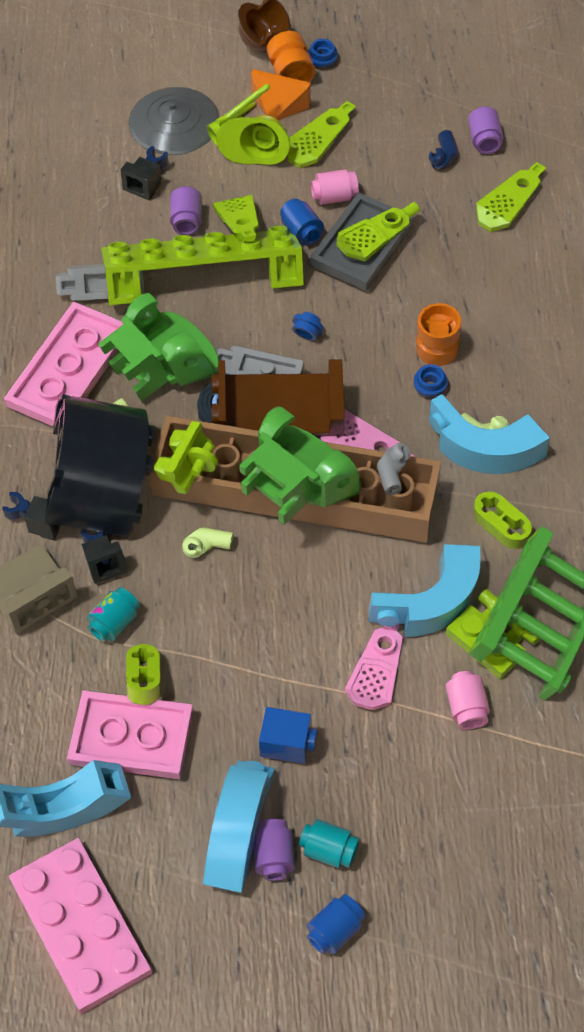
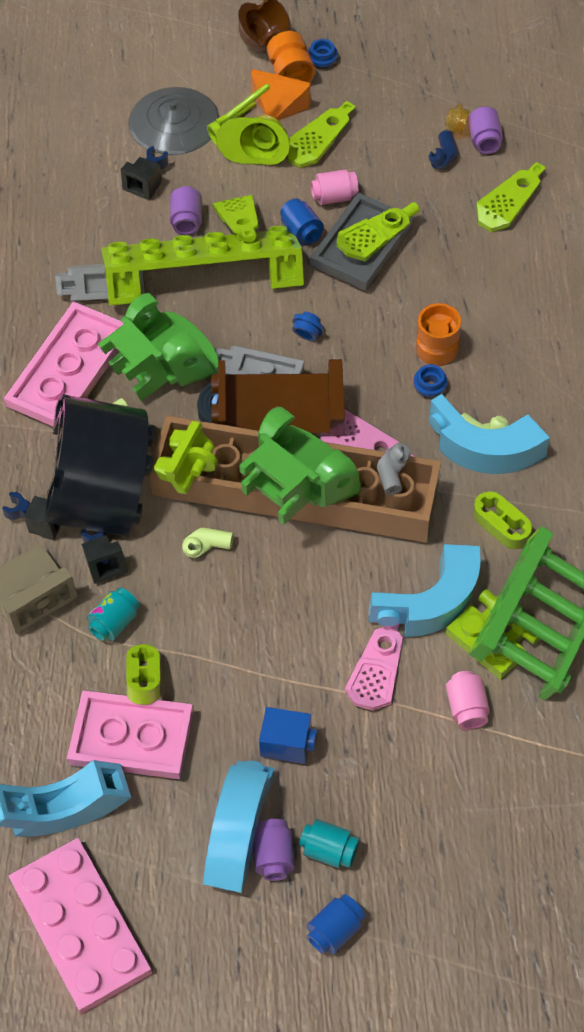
(456, 118): none -> clear yellow plate

